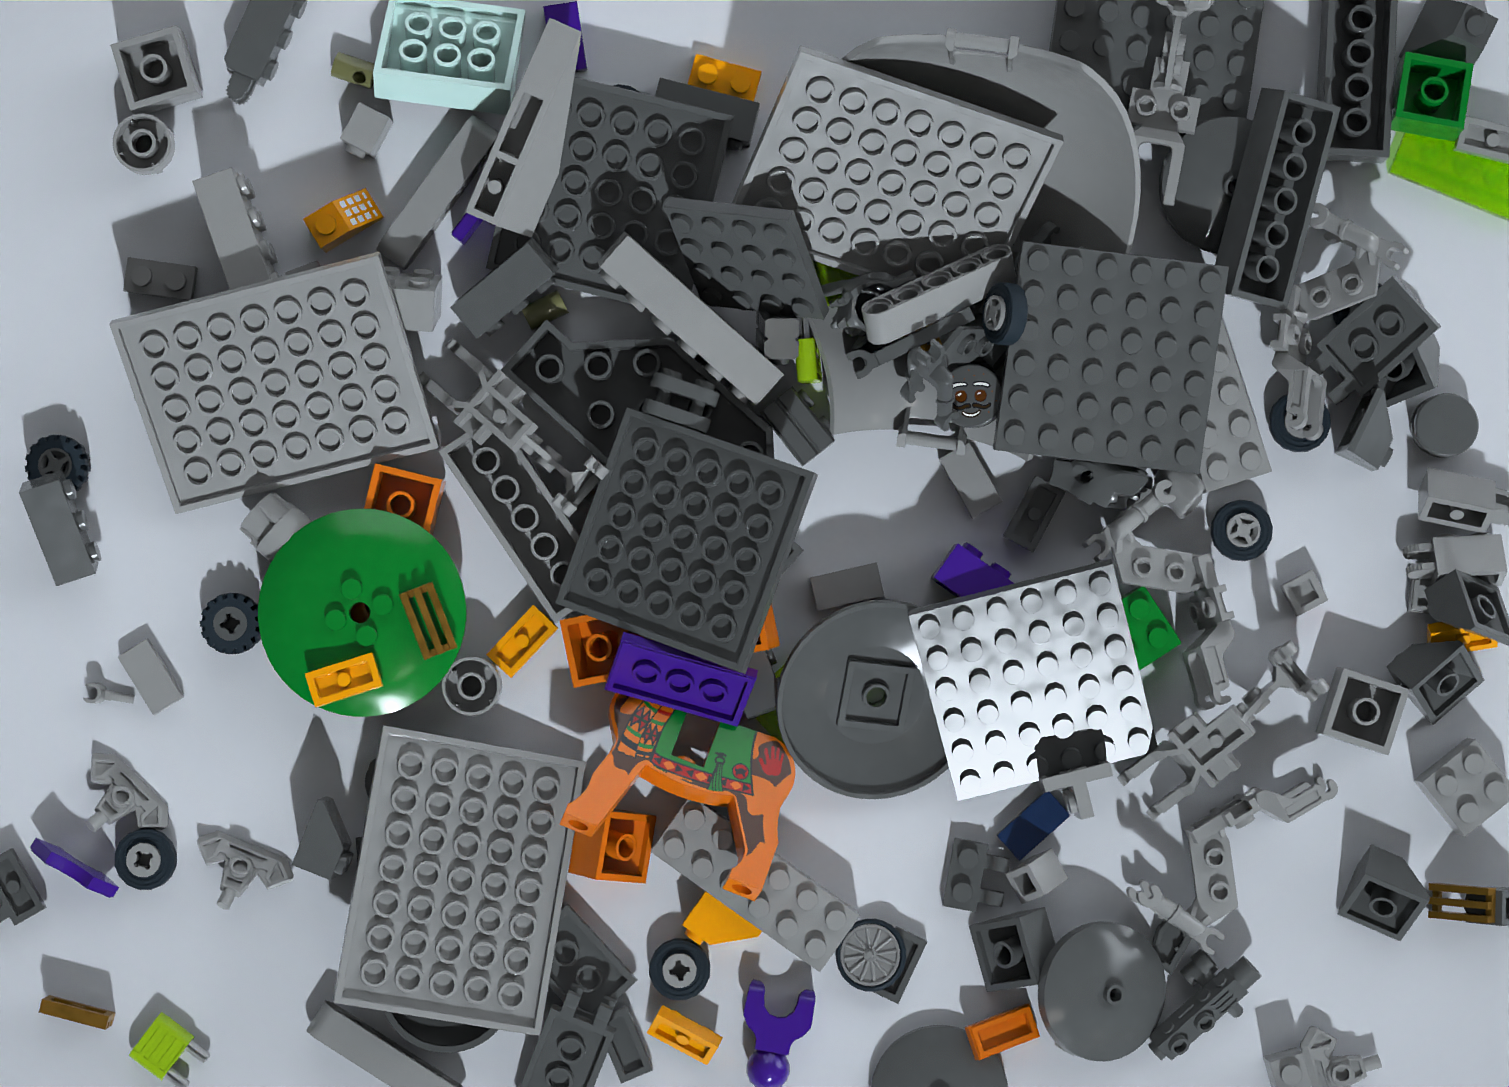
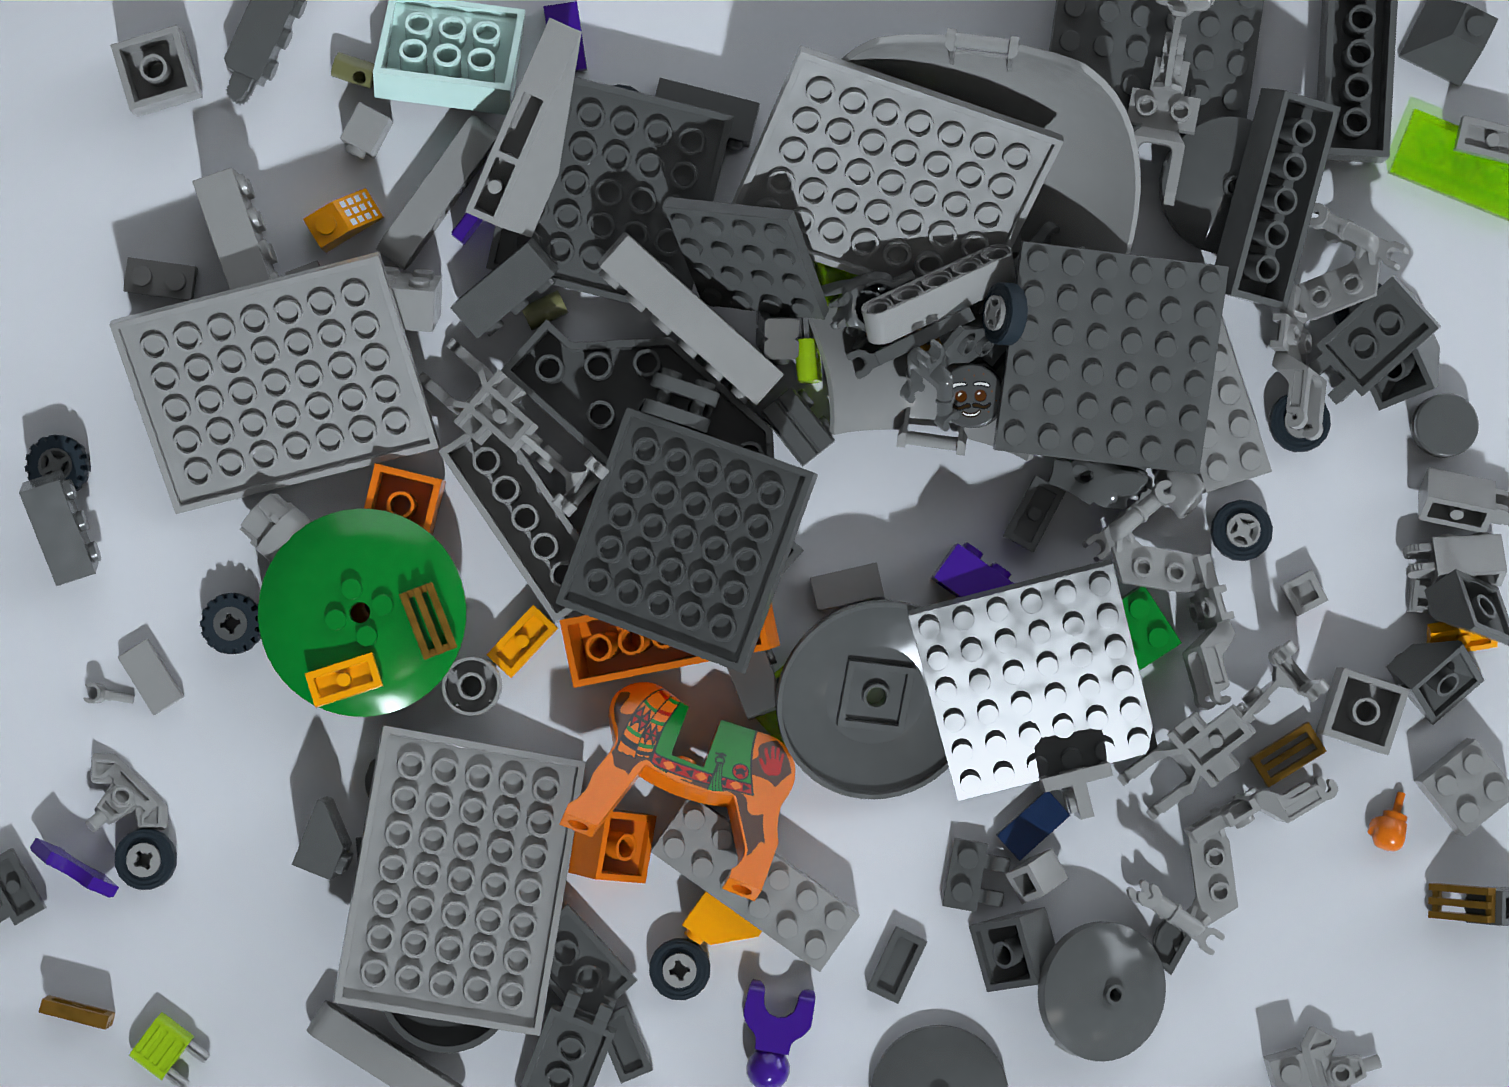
(160, 152): light grey piece -> none
(242, 865): light grey piece -> none
(679, 680): dark purple tile -> none
(684, 1034): light orange plate -> none
(724, 77): light orange plate -> none
(871, 955): light grey wheel -> none
(970, 481): light grey tile -> none
(1002, 1031): orange tile -> none
(1205, 1007): dark grey piece -> none
(1262, 769): none -> pearl gold tile
(1368, 433): dark grey slope -> none
(1384, 894): dark grey slope -> none
(1390, 828): none -> orange piece
(1431, 96): green brick -> none

